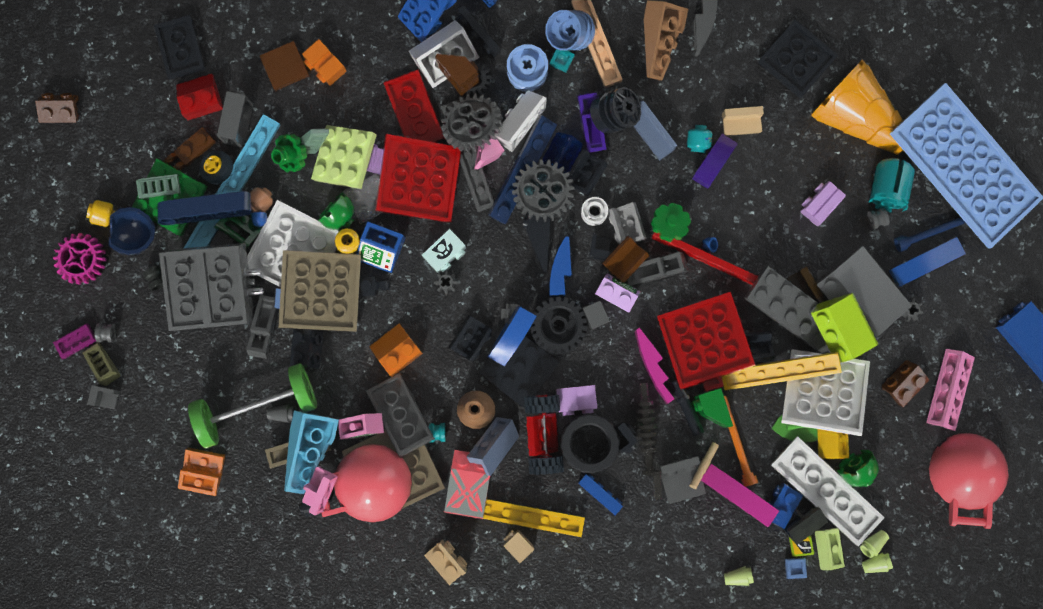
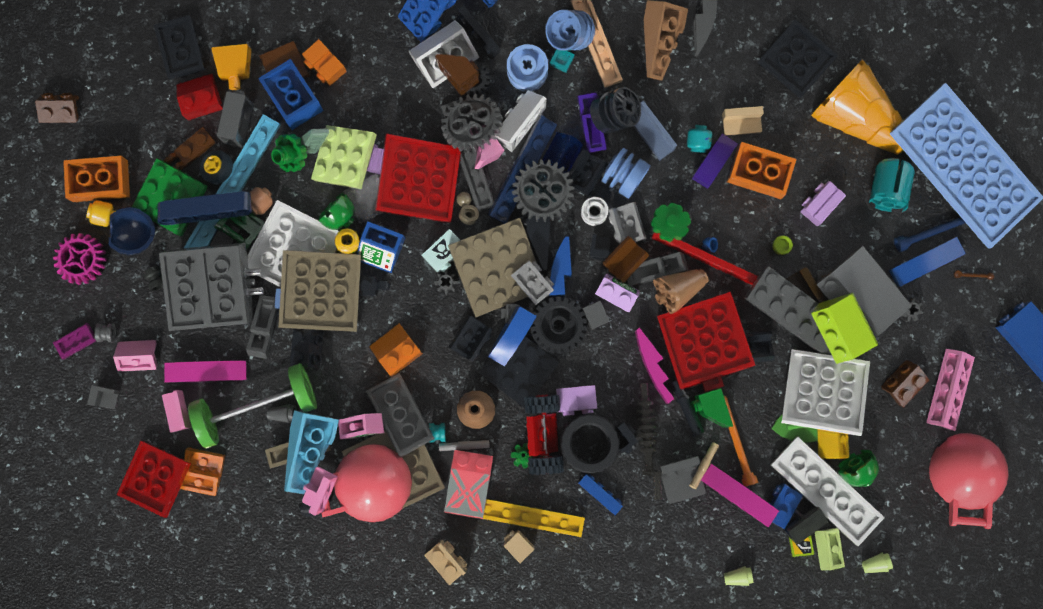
(96, 179): none -> orange brick
(106, 375): olive slope -> none
(135, 355): none -> bright pink panel
(142, 188): sand green slope -> none
(153, 479): none -> red plate
(176, 411): none -> bright pink panel
(204, 371): none -> dark pink slope
(232, 63): none -> light orange torso
(259, 218): blue hinge -> none
(291, 94): none -> blue slope
(414, 107): red tile -> none
(464, 200): none -> dark tan plate
(465, 445): none -> light grey piece
(487, 265): none -> dark tan plate
(494, 444): sand blue panel -> none
(518, 455): none -> green plant
(532, 282): none -> light grey bracket
(625, 173): none -> medium blue wheel
(679, 288): none -> medium nougat cone
(761, 170): none -> orange brick
(782, 245): none -> lime tile
(784, 371): yellow plate -> none
(795, 568): medium blue tile -> none
(874, 544): yellowish green cone -> none
(878, 218): dark grey wheel -> none
(957, 274): none -> reddish brown hinge

